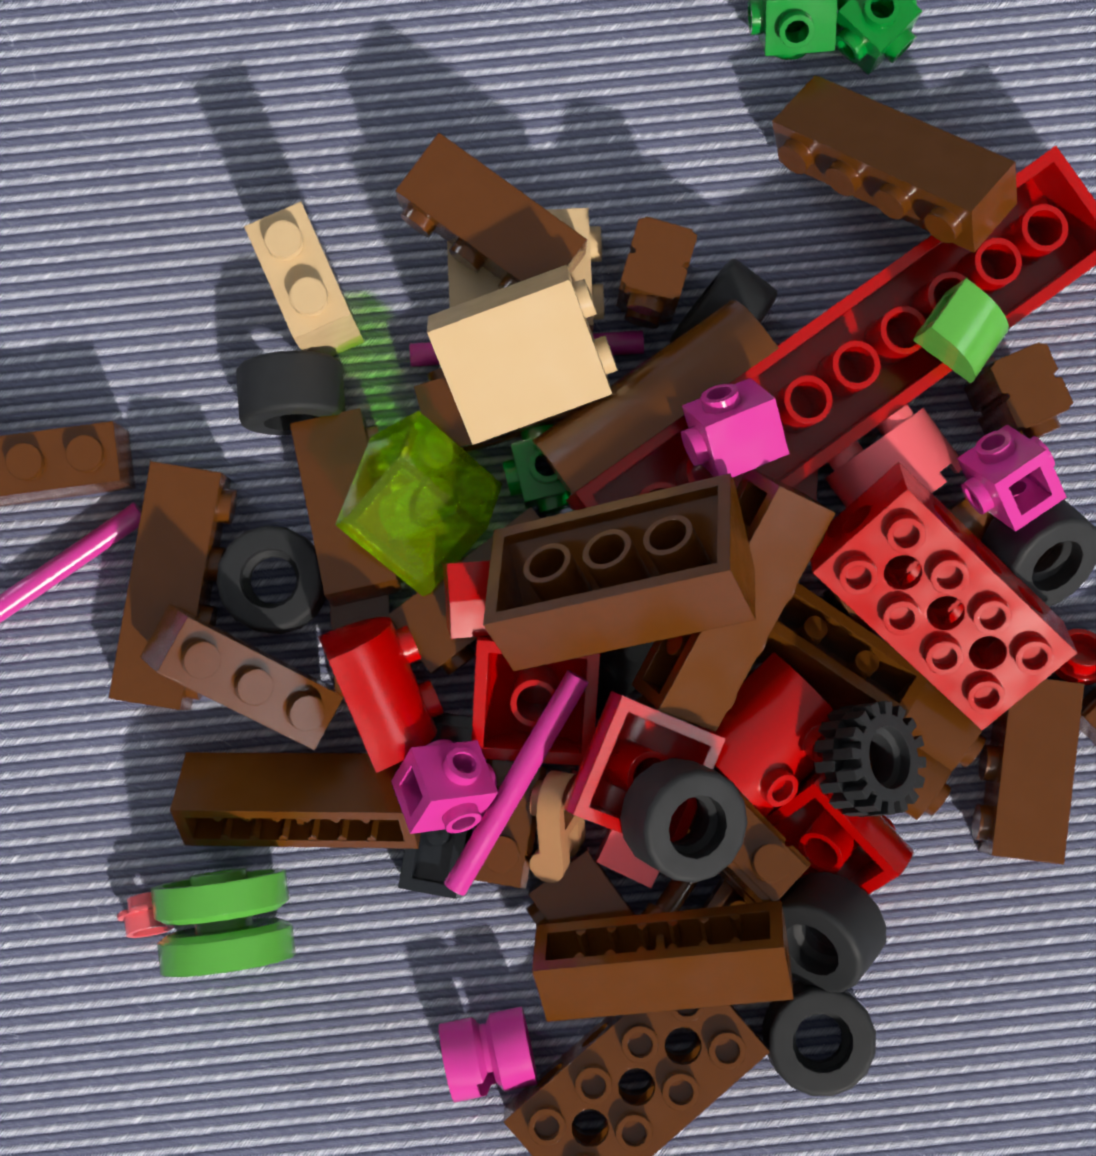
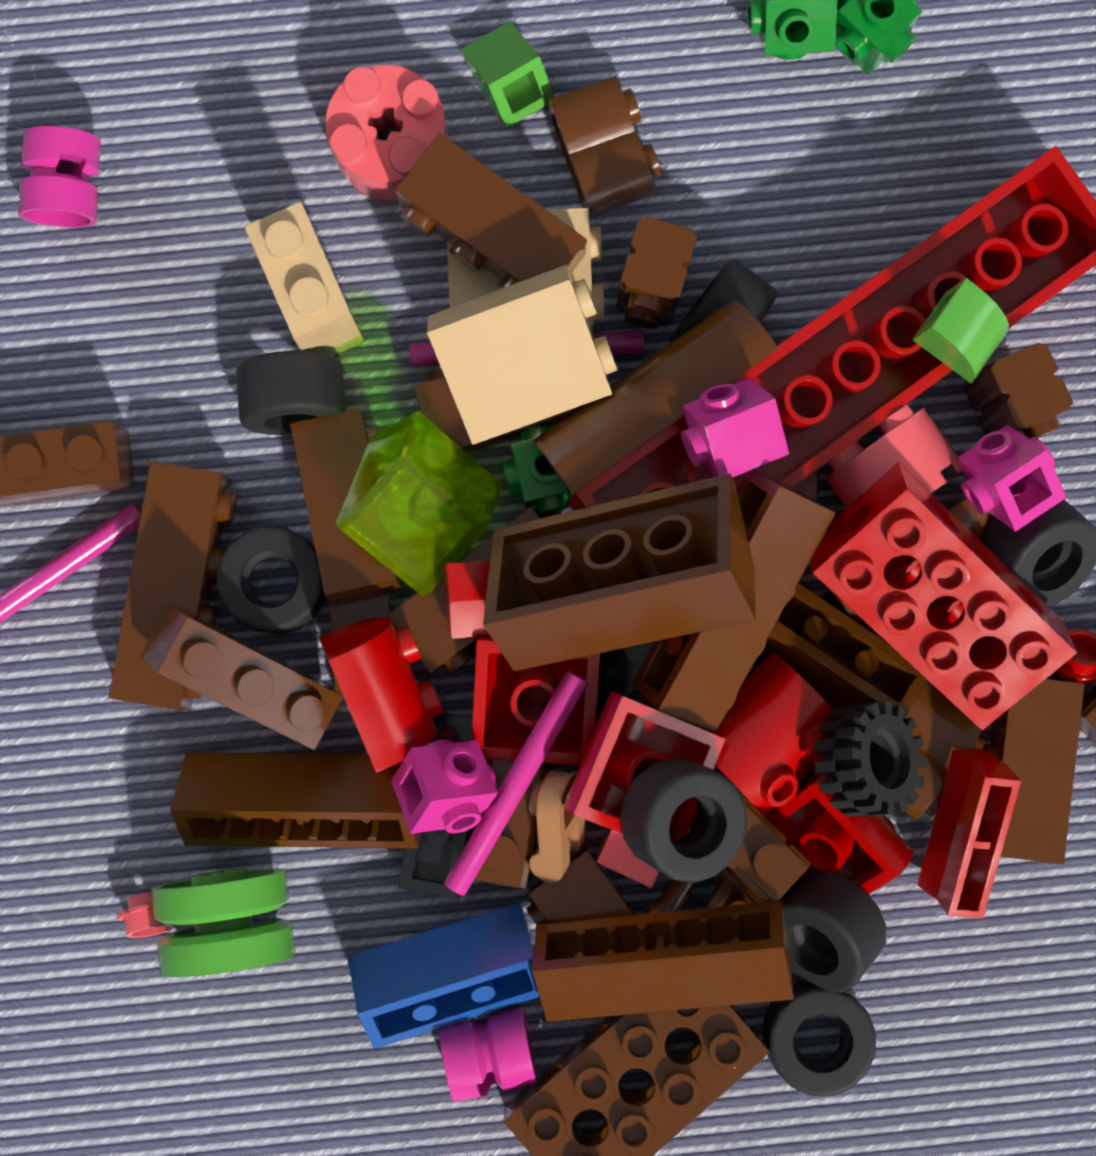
(60, 175): none -> dark pink wheel
(371, 103): none -> coral brick
(444, 975): none -> blue brick
(508, 74): none -> bright green brick
(602, 145): none -> reddish brown brick
(896, 163): reddish brown brick -> none
(969, 832): none -> red piece

